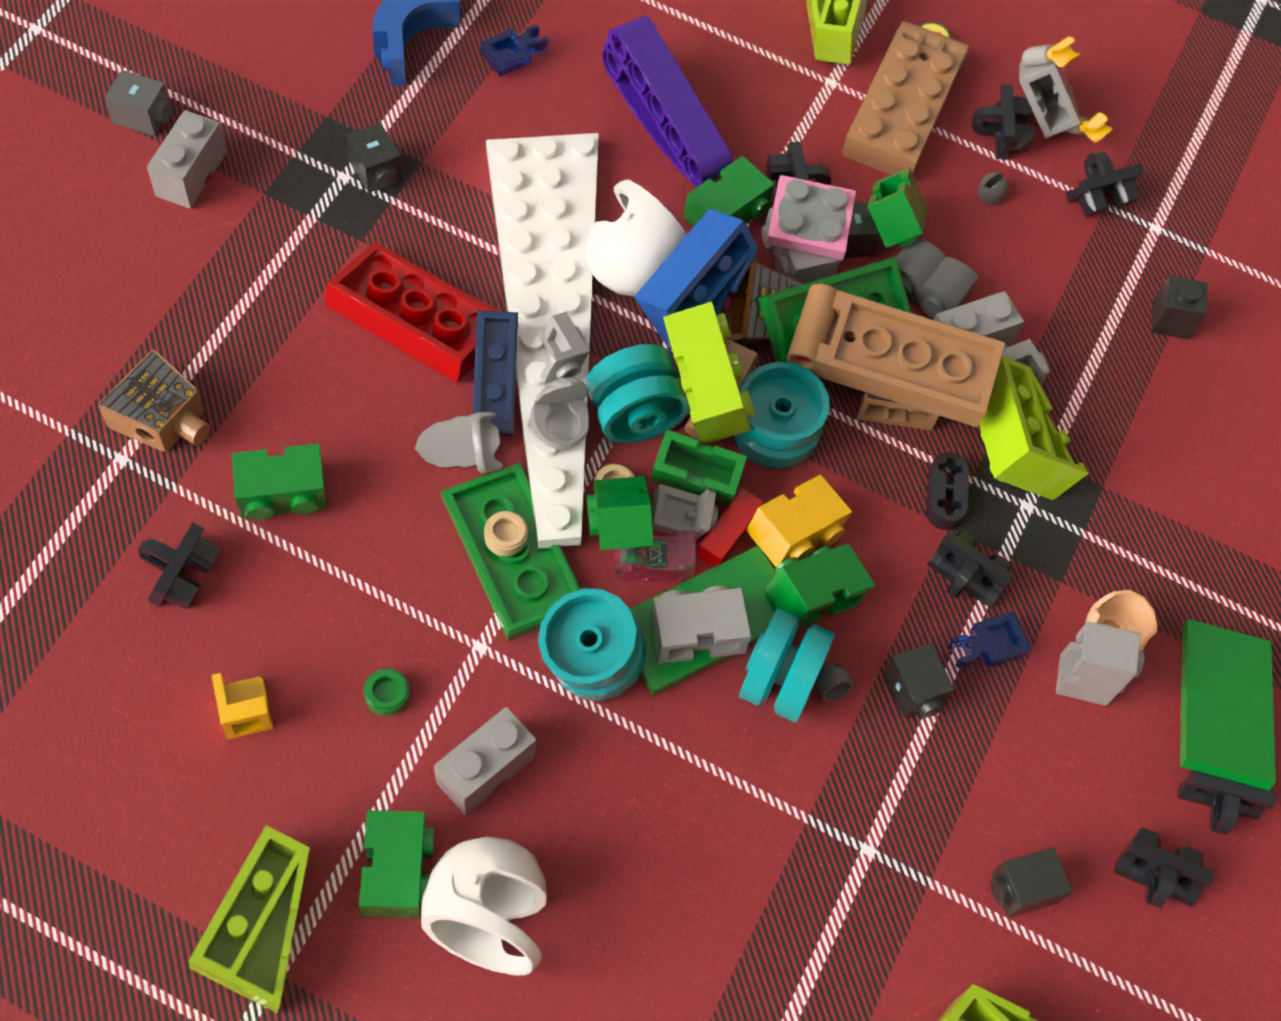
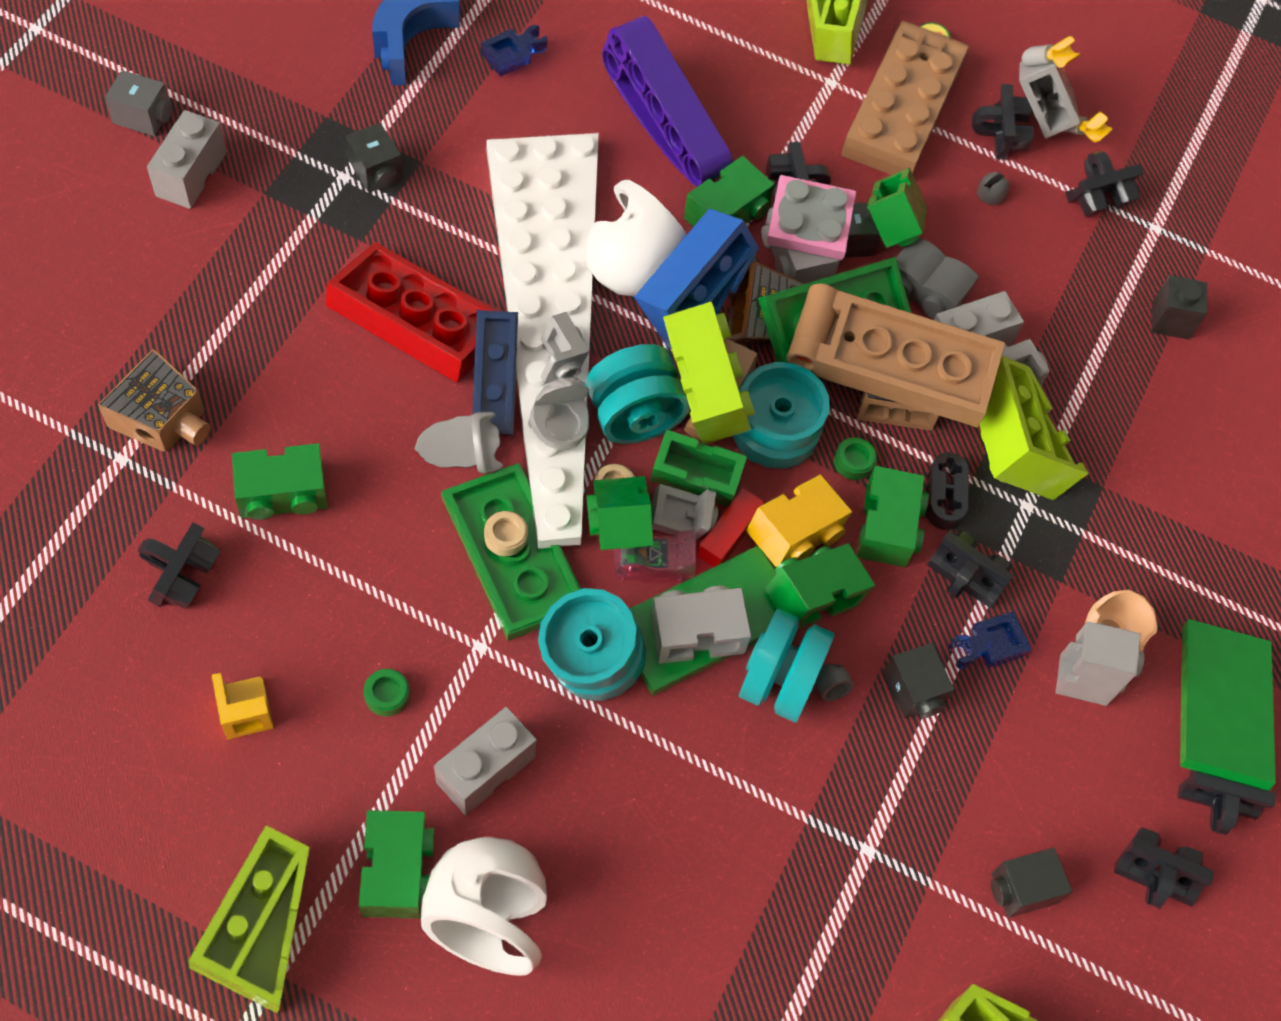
(855, 458): none -> green tile
(893, 512): none -> green brick

